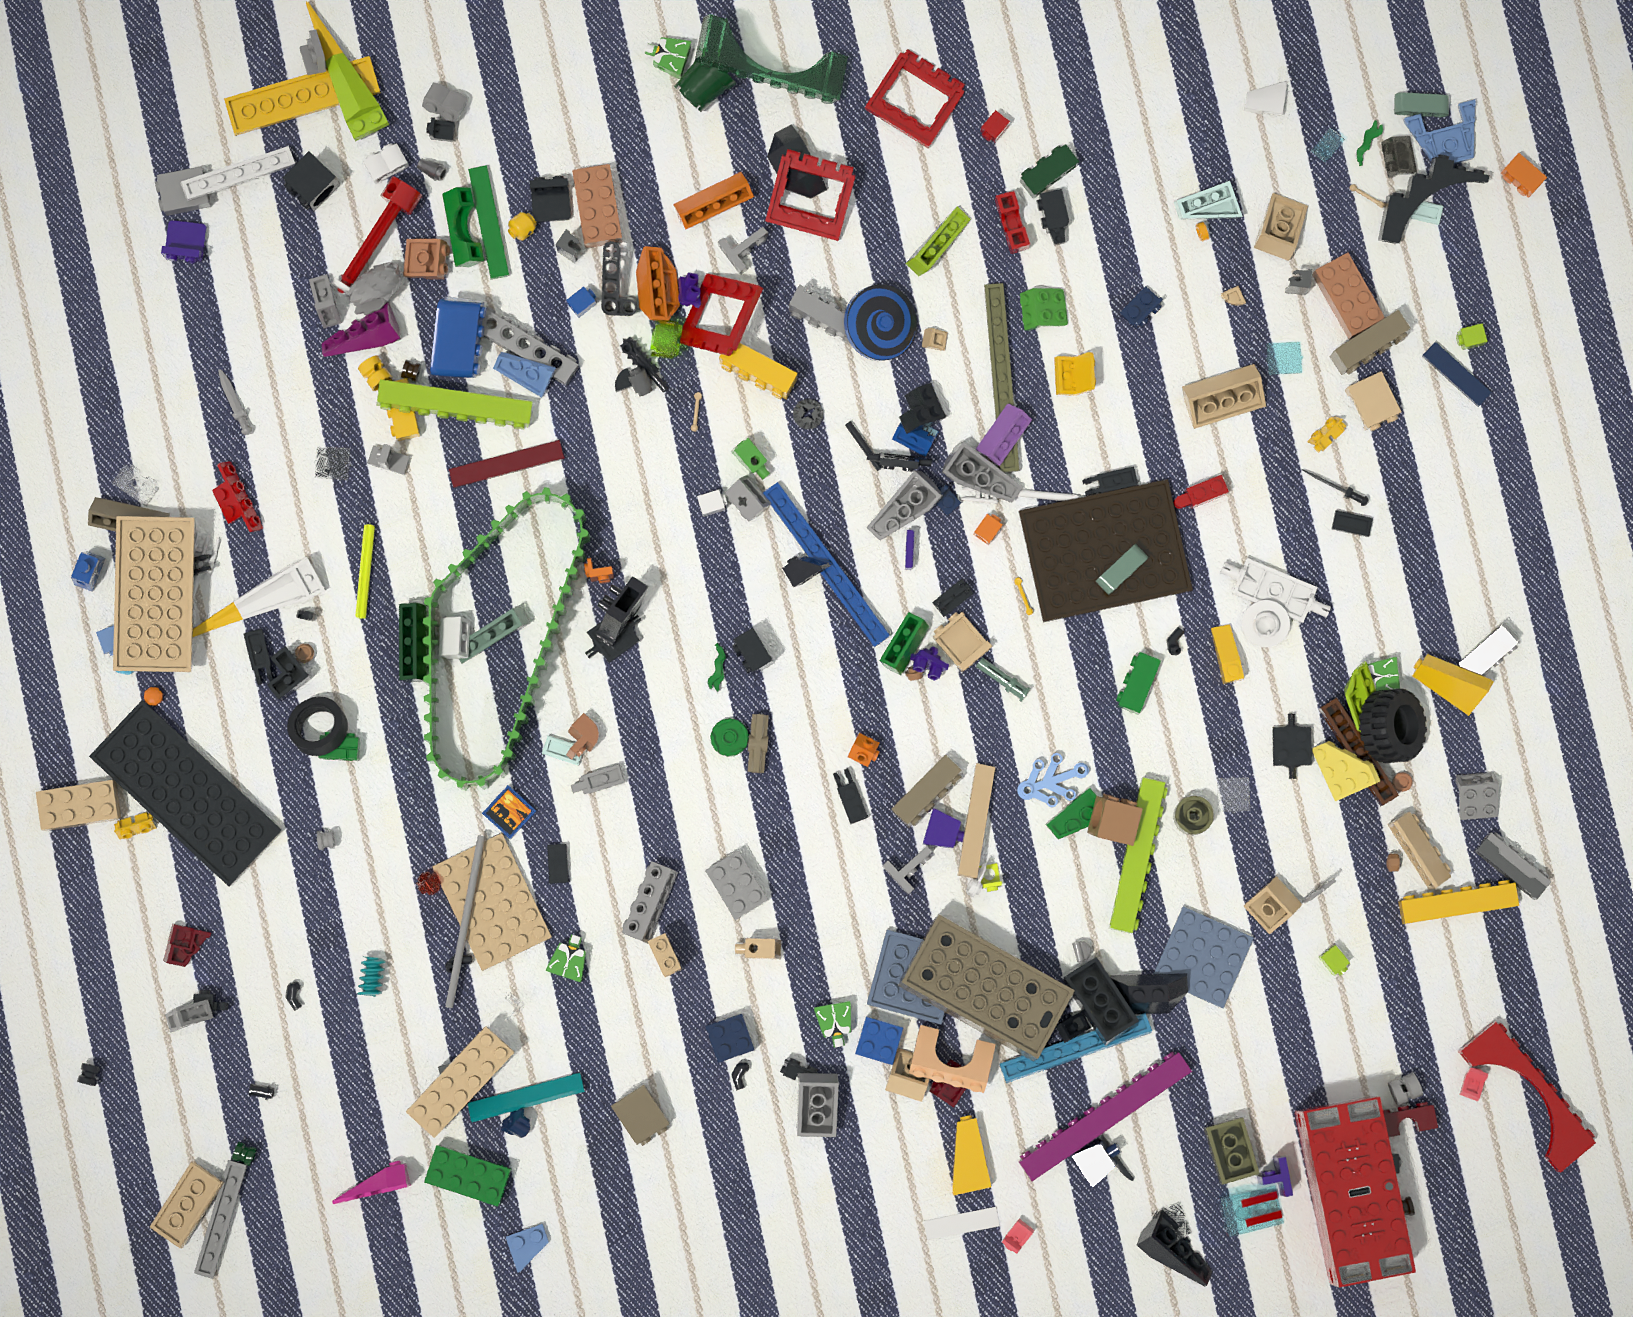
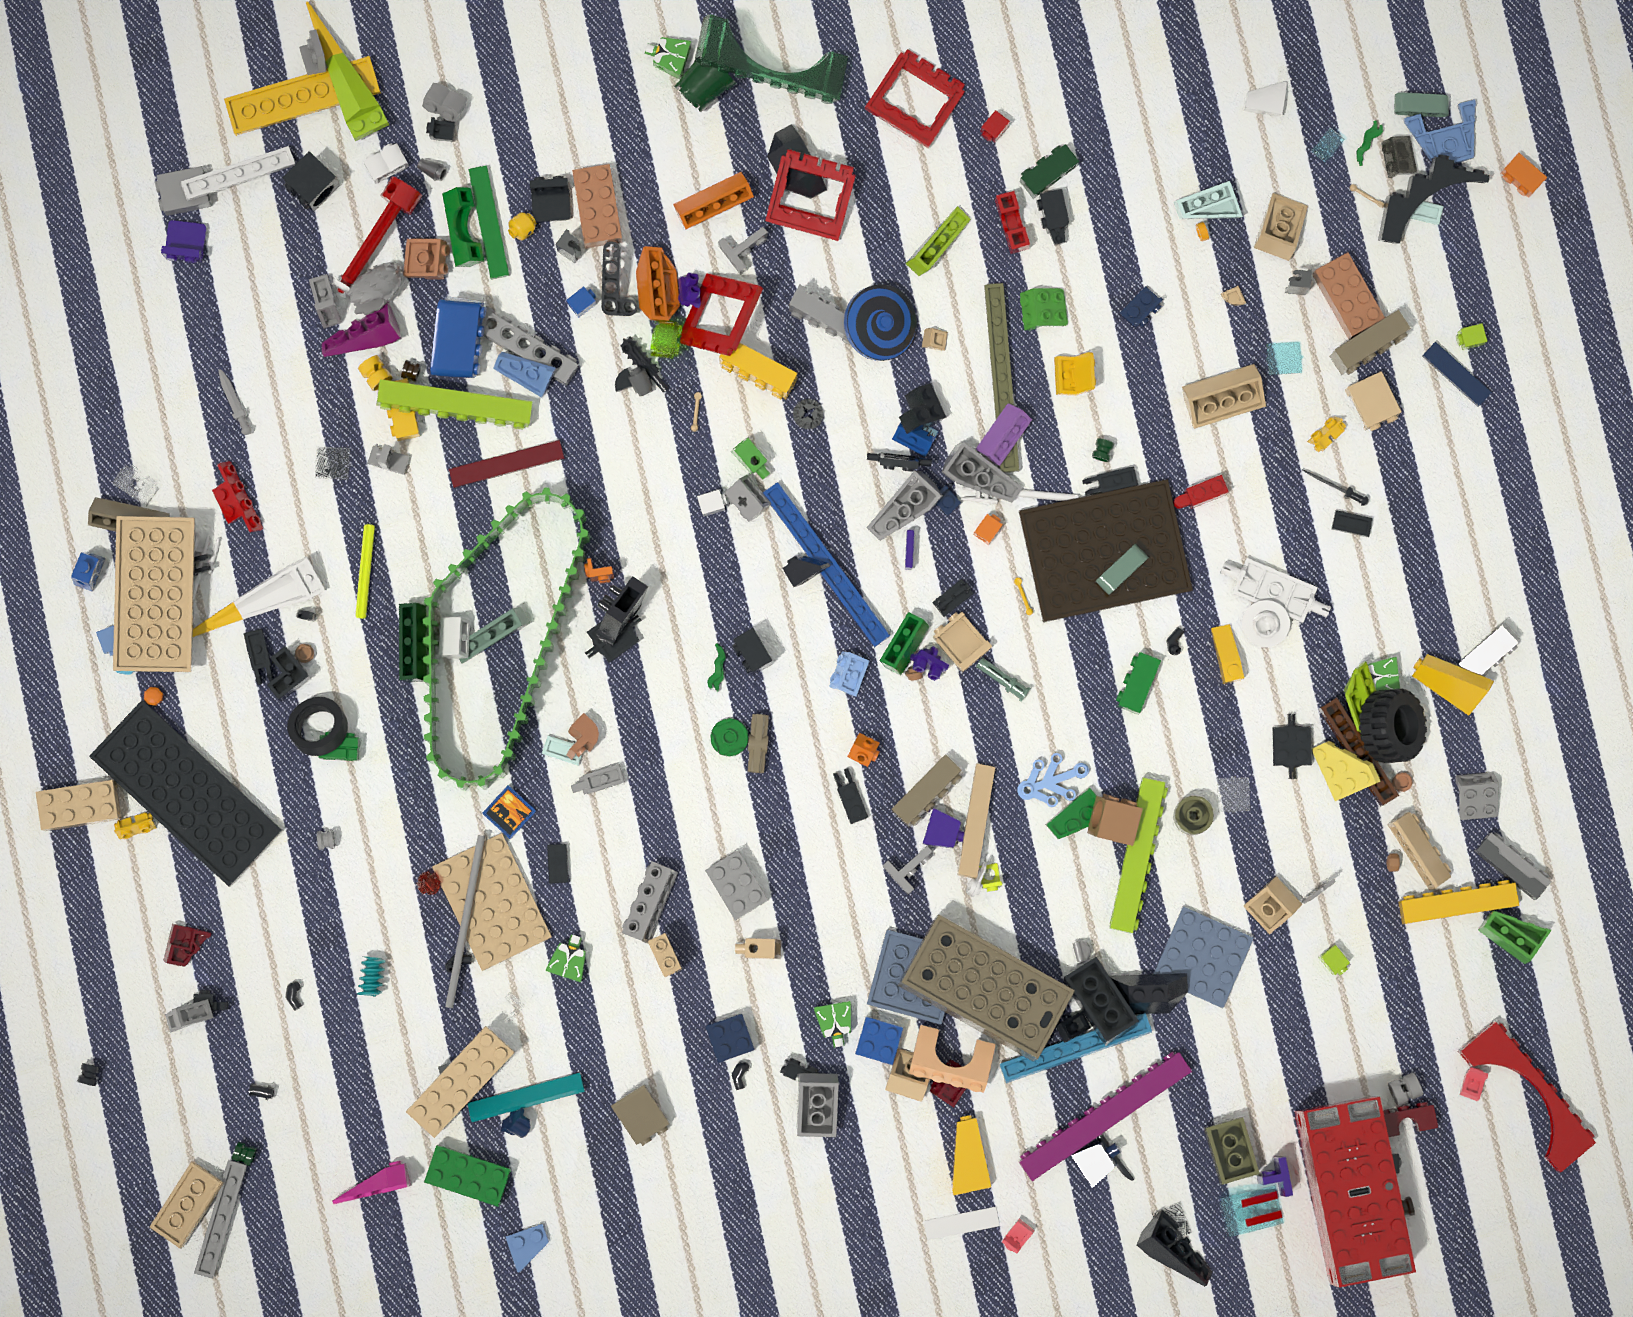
(848, 673): none -> light blue bracket
(862, 443): black bar -> none
(1103, 450): none -> dark green wheel
(1514, 936): none -> bright green wedge

